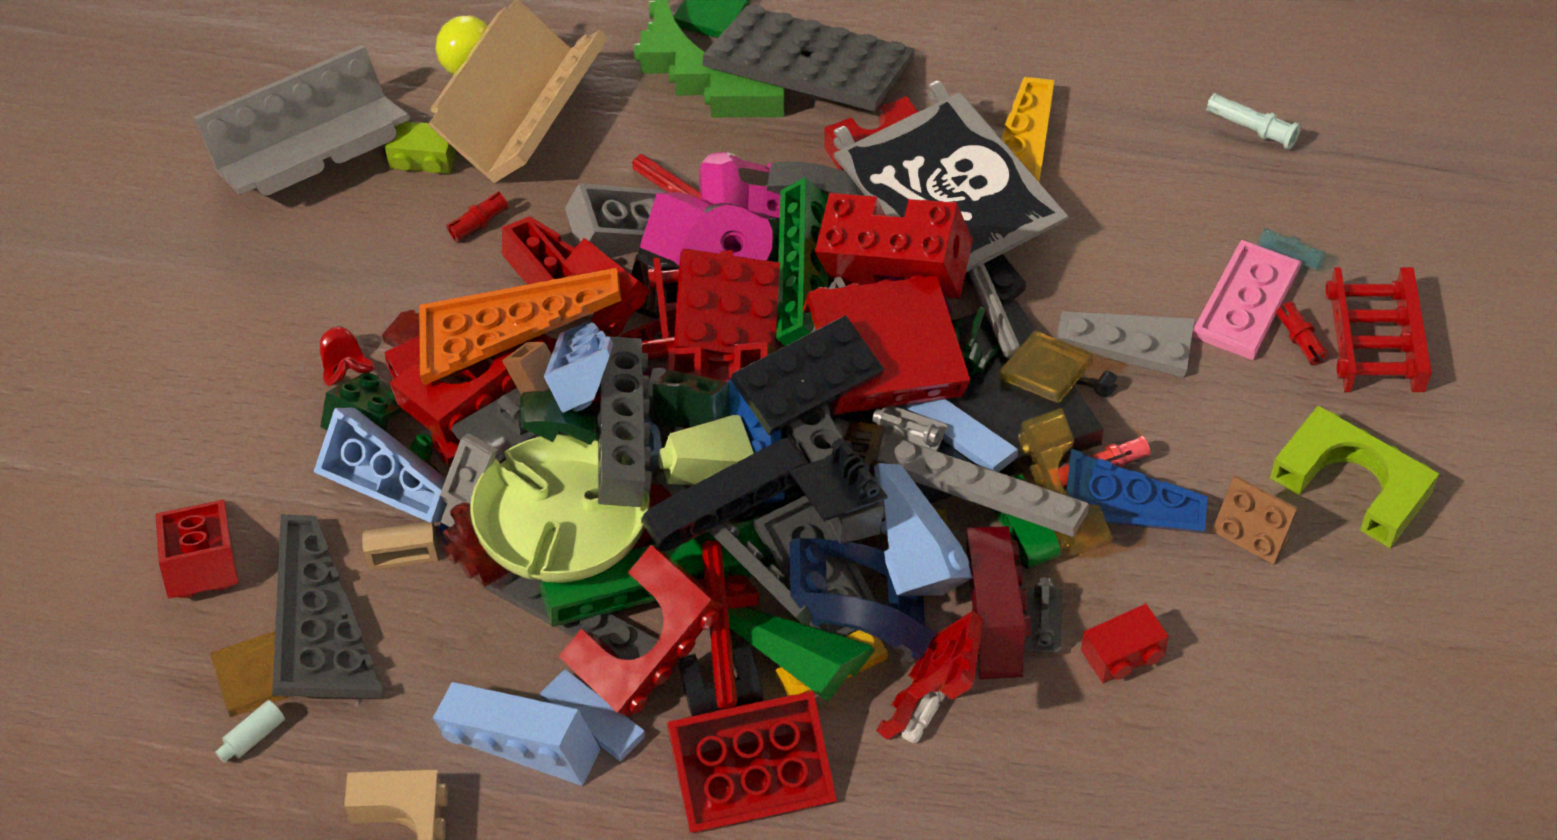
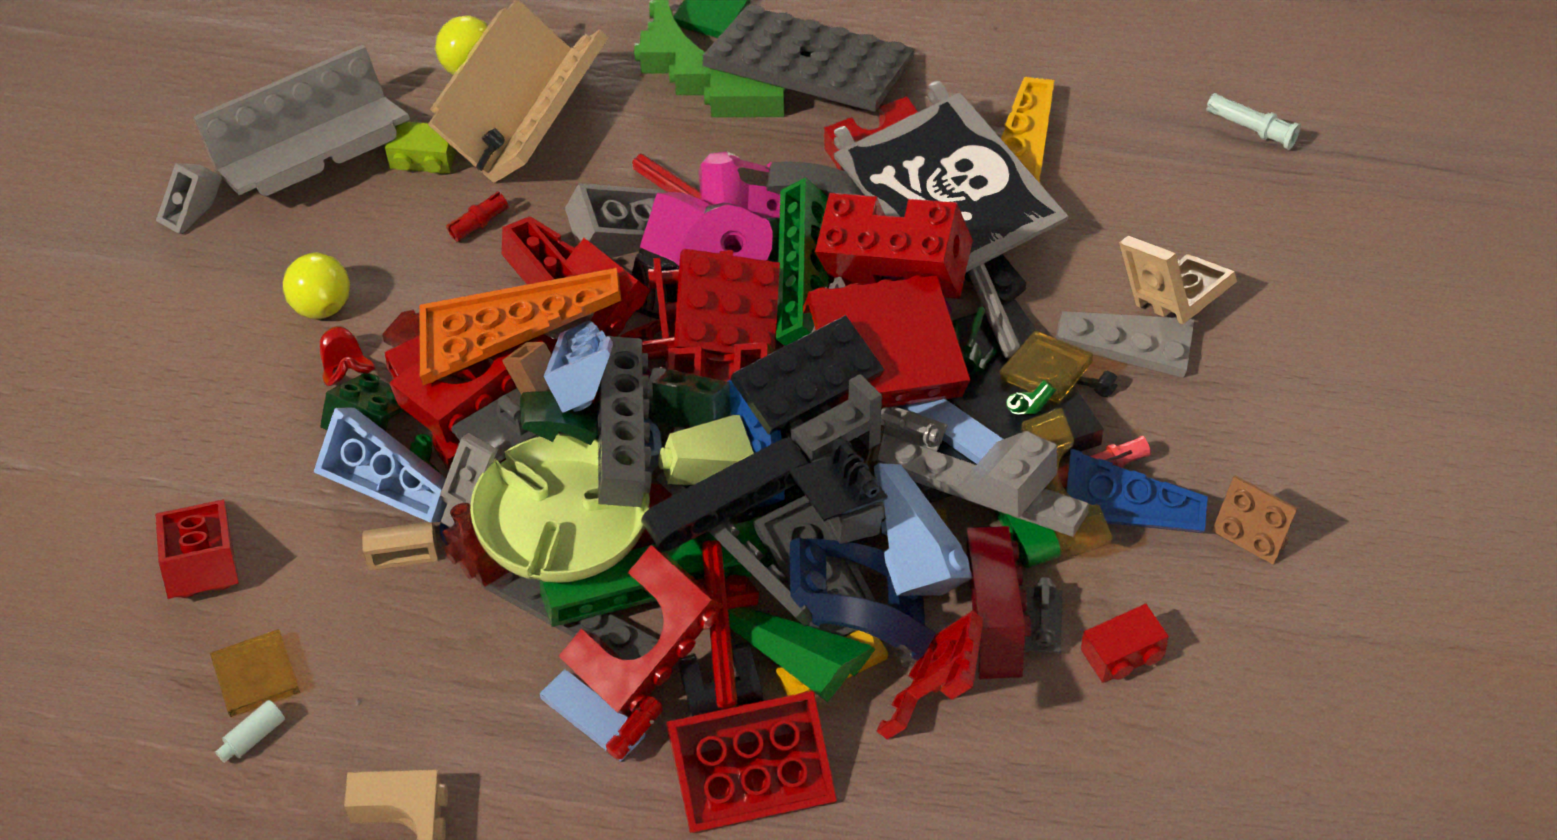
(188, 196): none -> light grey slope
(315, 628): dark grey wing -> none
(316, 285): none -> neon yellow piece
(493, 140): none -> black hand
(519, 730): light blue wedge -> none
(634, 727): none -> red axle
(851, 419): none -> dark grey bracket
(922, 715): white axle -> none
(1013, 473): none -> light grey slope
(1030, 402): none -> green arm
(1172, 284): none -> tan bracket
(1246, 299): bright pink tile -> none
(1302, 333): red pin -> none
(1311, 257): clear light blue pin -> none
(1329, 440): lime arch -> none
(1407, 315): red fence -> none

